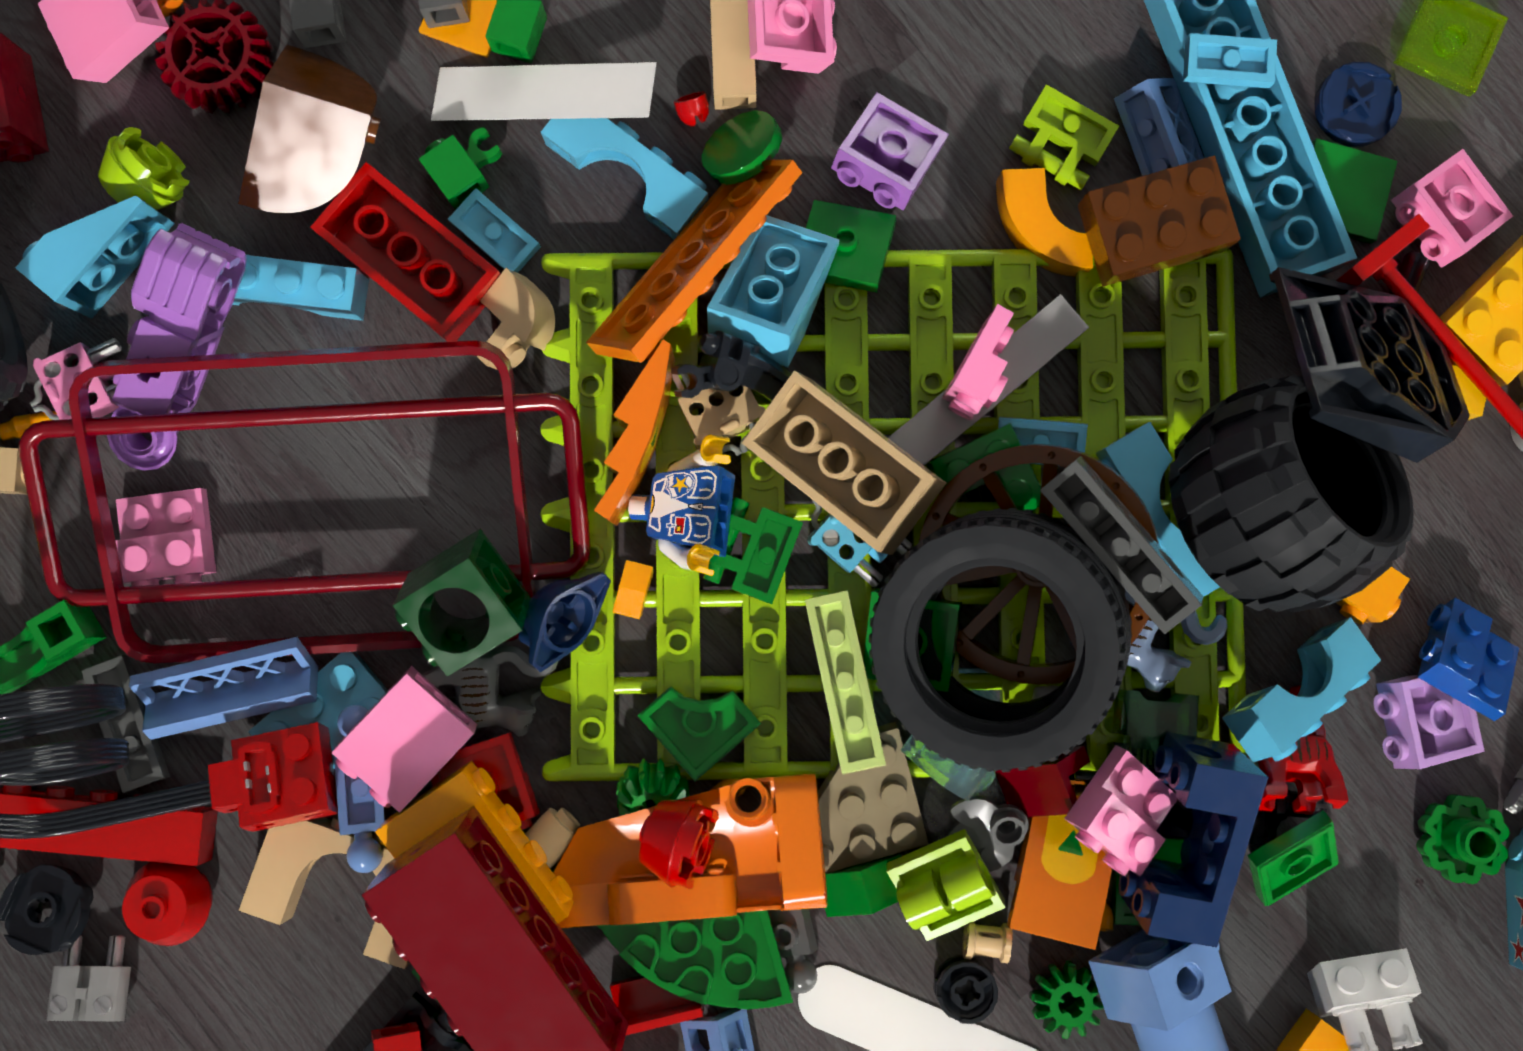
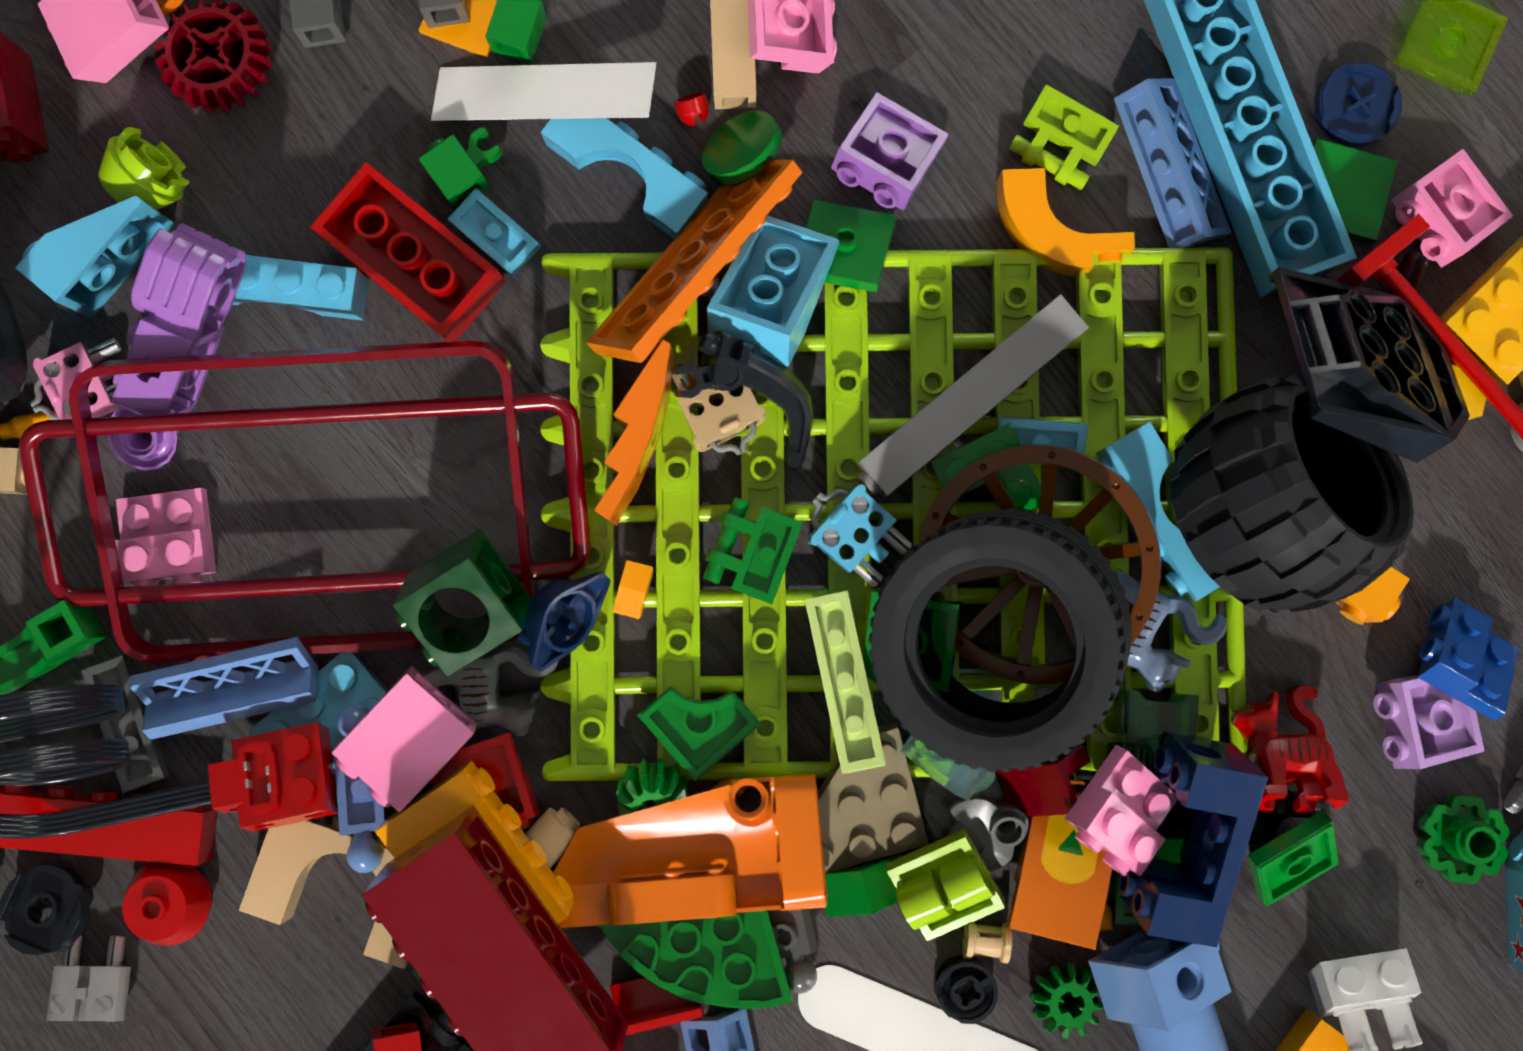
(307, 133): brick -> none
(524, 316): tan brick -> none
(677, 840): red cone -> none
(690, 507): torso -> none
(843, 463): tan brick -> none
(980, 373): bright pink plate -> none
(1123, 545): dark grey brick -> none
(1158, 221): reddish brown brick -> none
(1230, 60): medium azure plate -> none
(1274, 719): medium azure arch -> none

